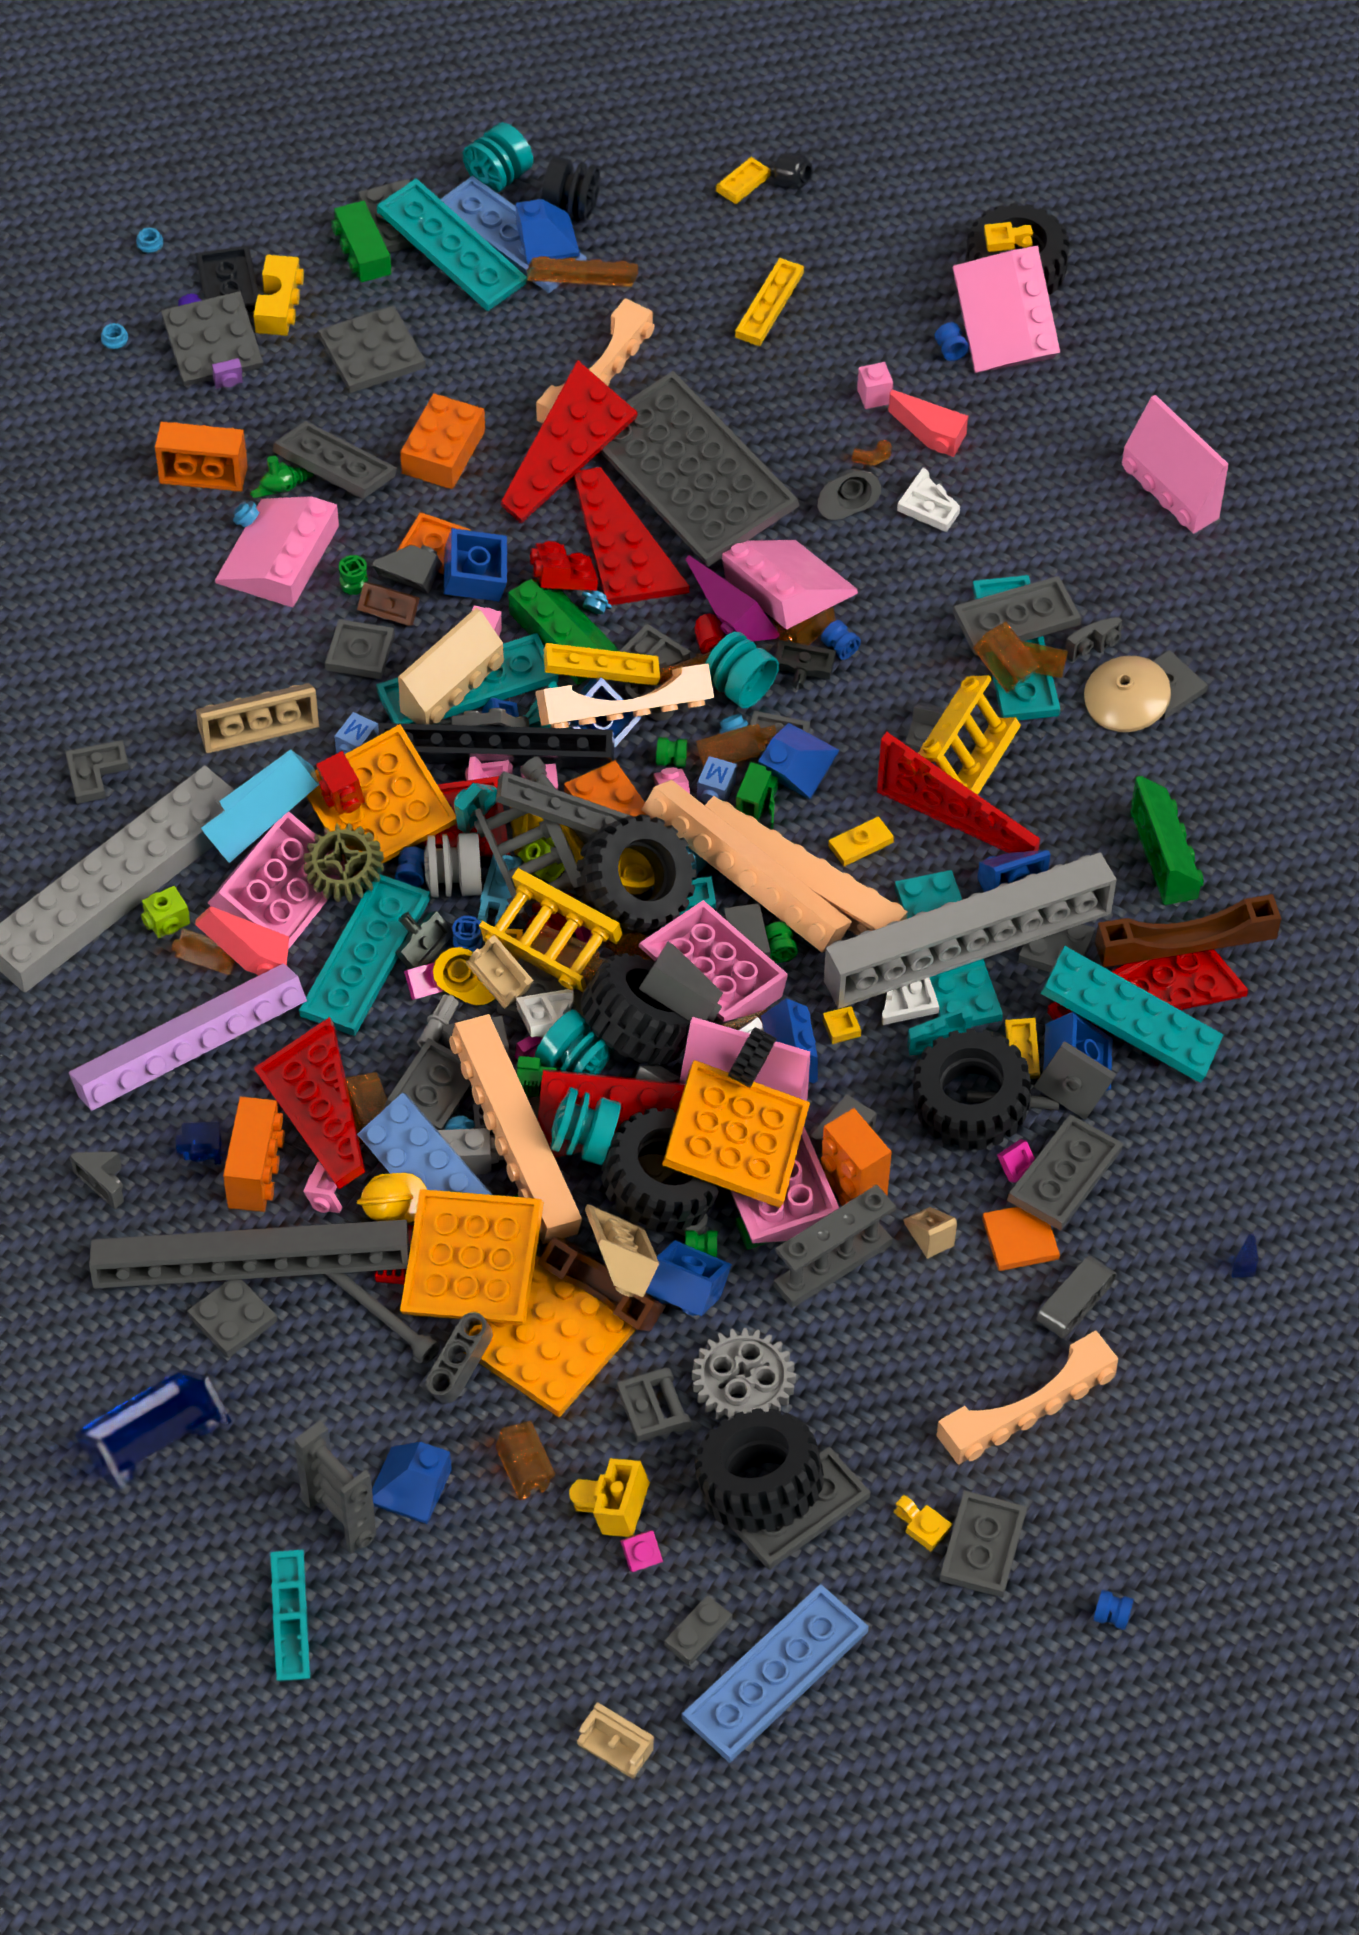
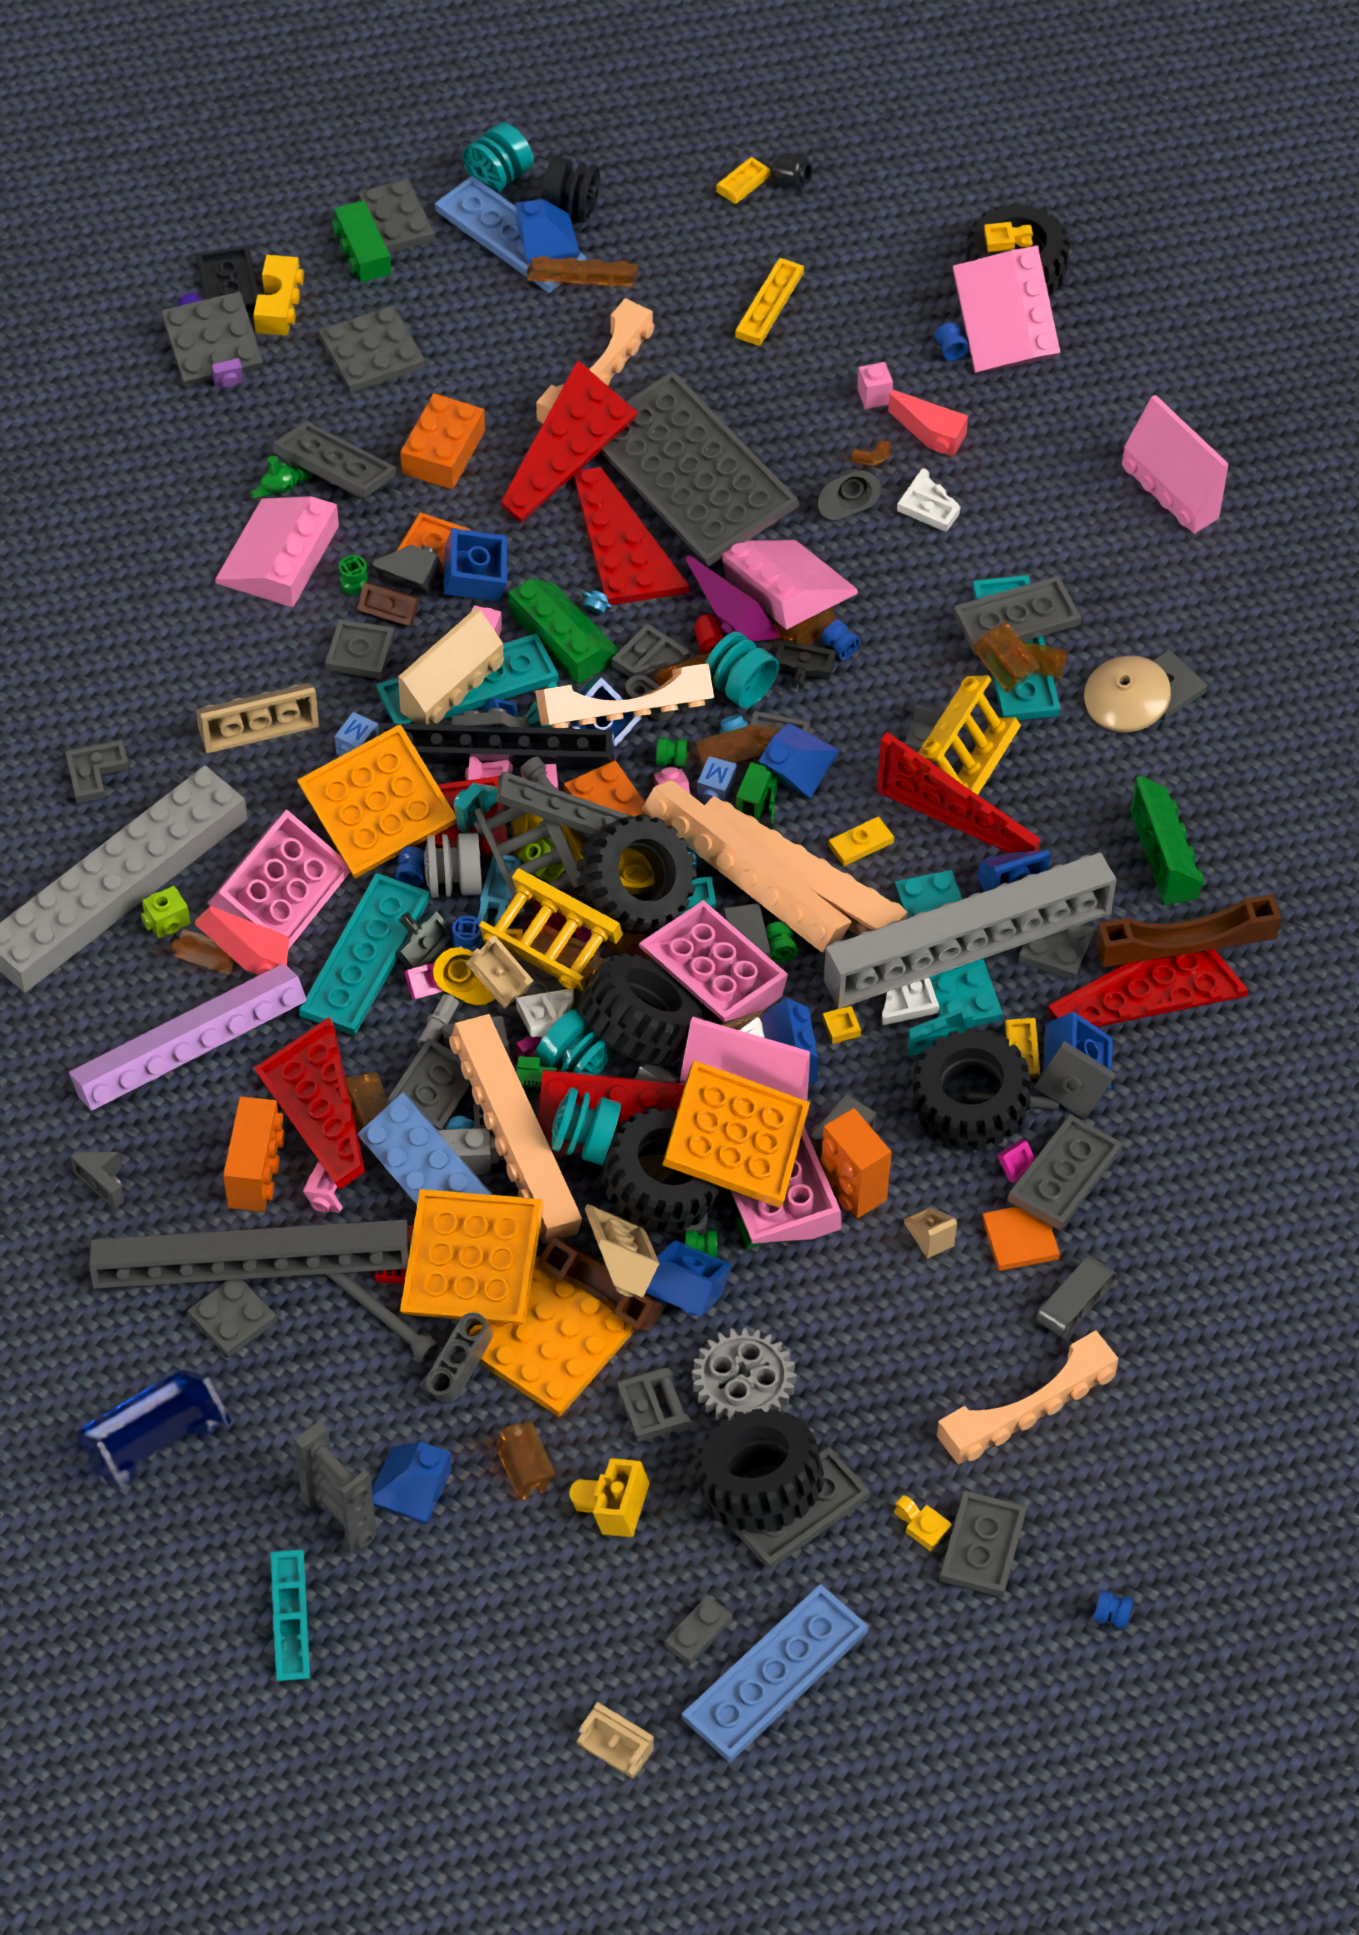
(114, 336): dark azure plate -> none
(149, 240): dark azure plate -> none
(200, 1141): clear blue brick -> none
(201, 456): orange brick -> none
(245, 513): dark azure plate -> none
(260, 804): medium azure slope -> none
(317, 867): olive gear -> none
(339, 784): red brick -> none
(392, 1197): yellow piece -> none
(451, 244): teal plate -> none
(560, 570): red plate -> none
(601, 663): yellow plate -> none
(641, 1550): dark pink plate -> none
(681, 986): dark grey slope -> none
(752, 1057): black tyre -> none
(834, 1246): dark grey fence -> none
(1096, 635): dark grey slope -> none
(1132, 1014): teal plate -> none
(1247, 1259): clear blue slope -> none

